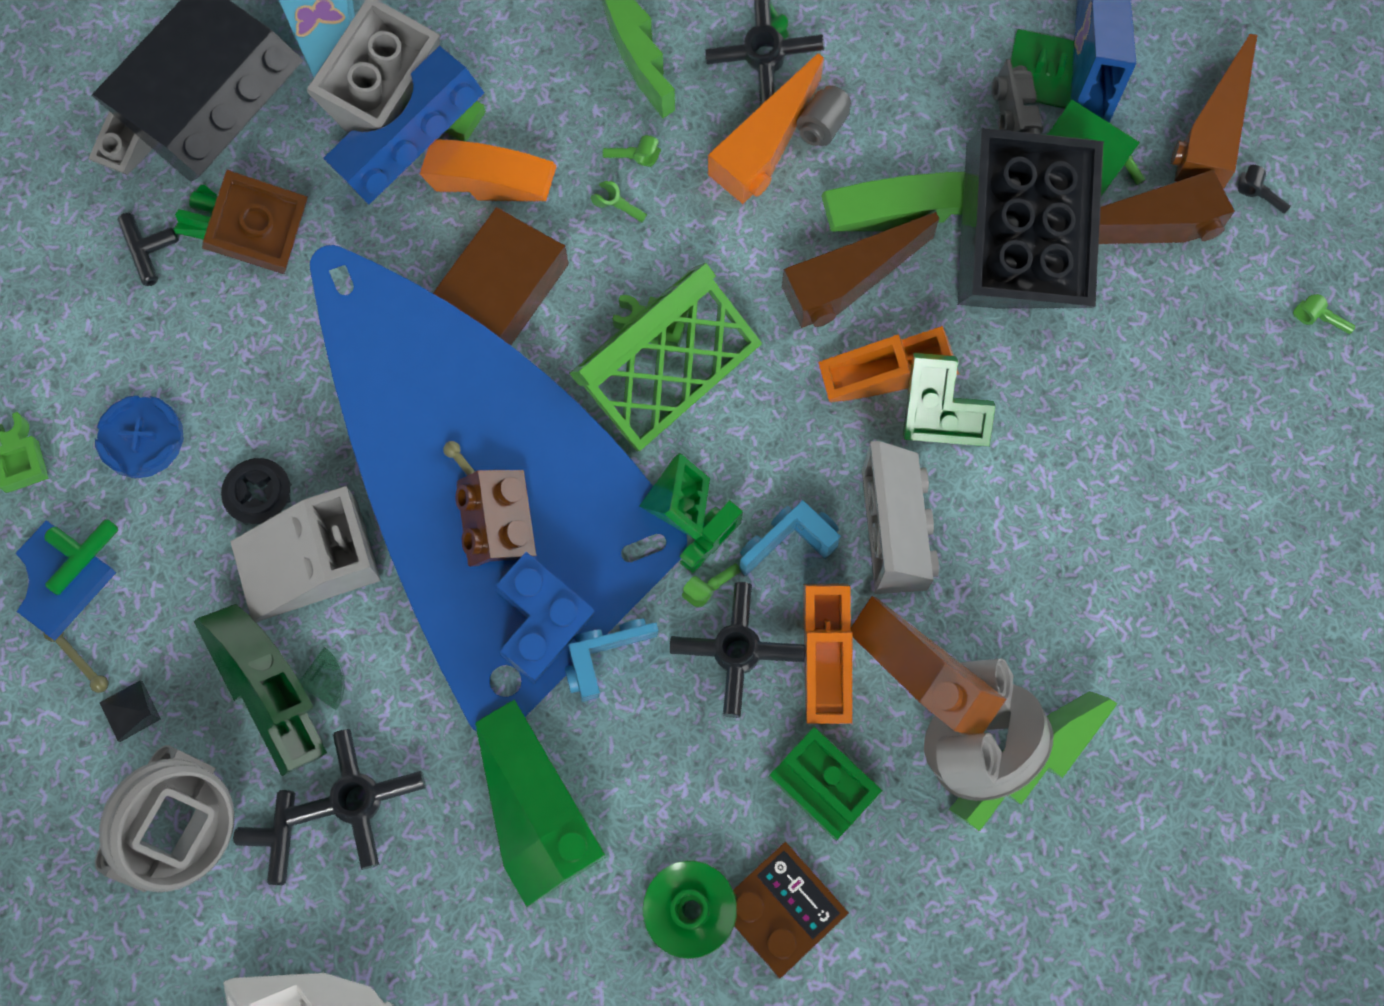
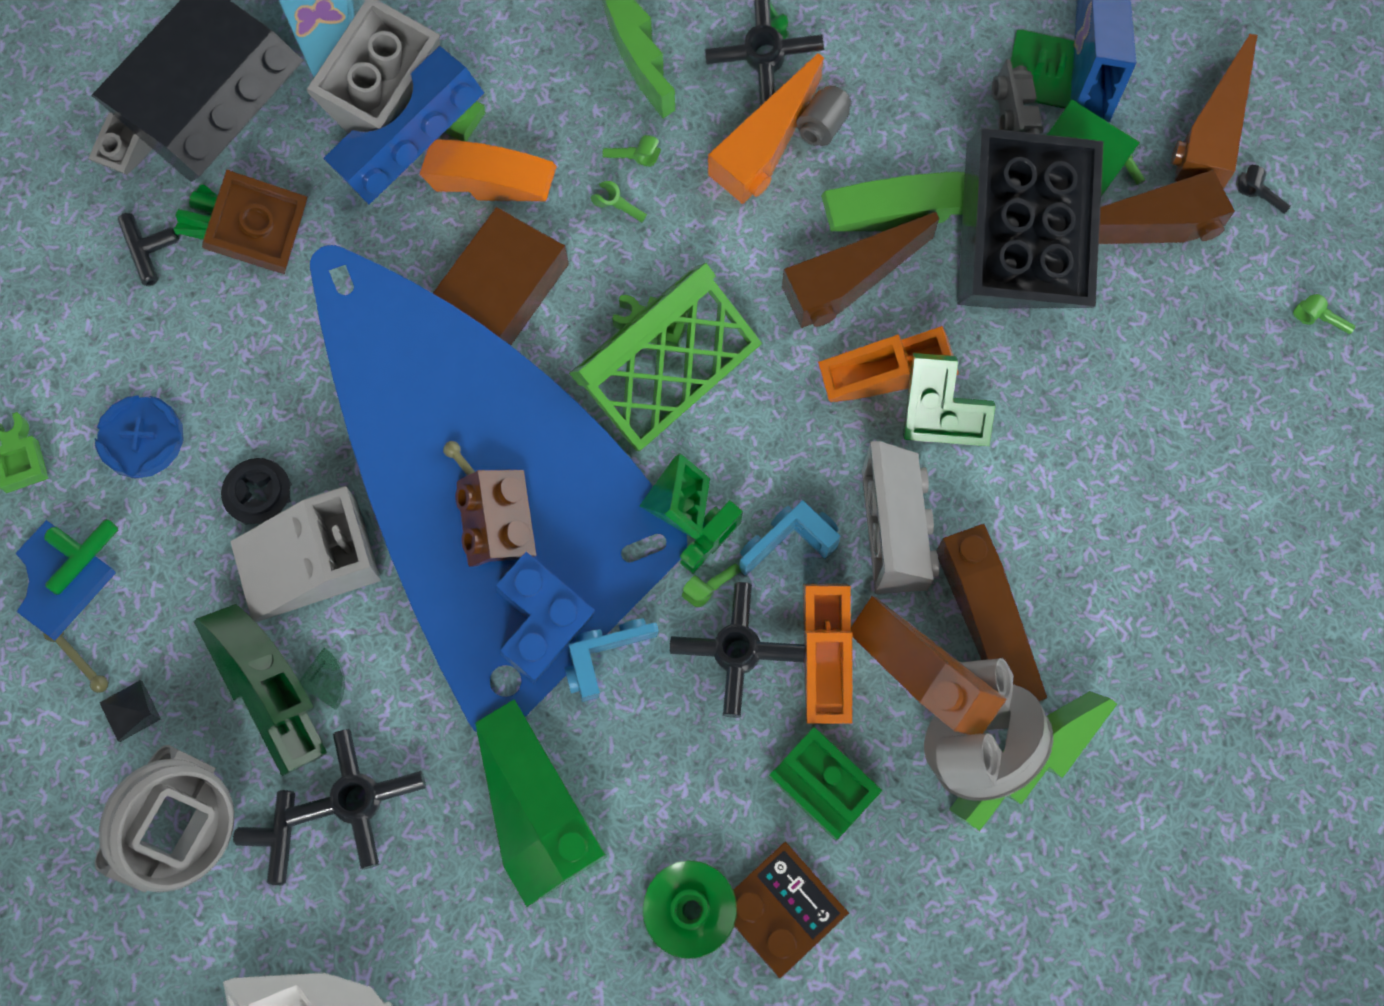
(988, 604): none -> reddish brown slope

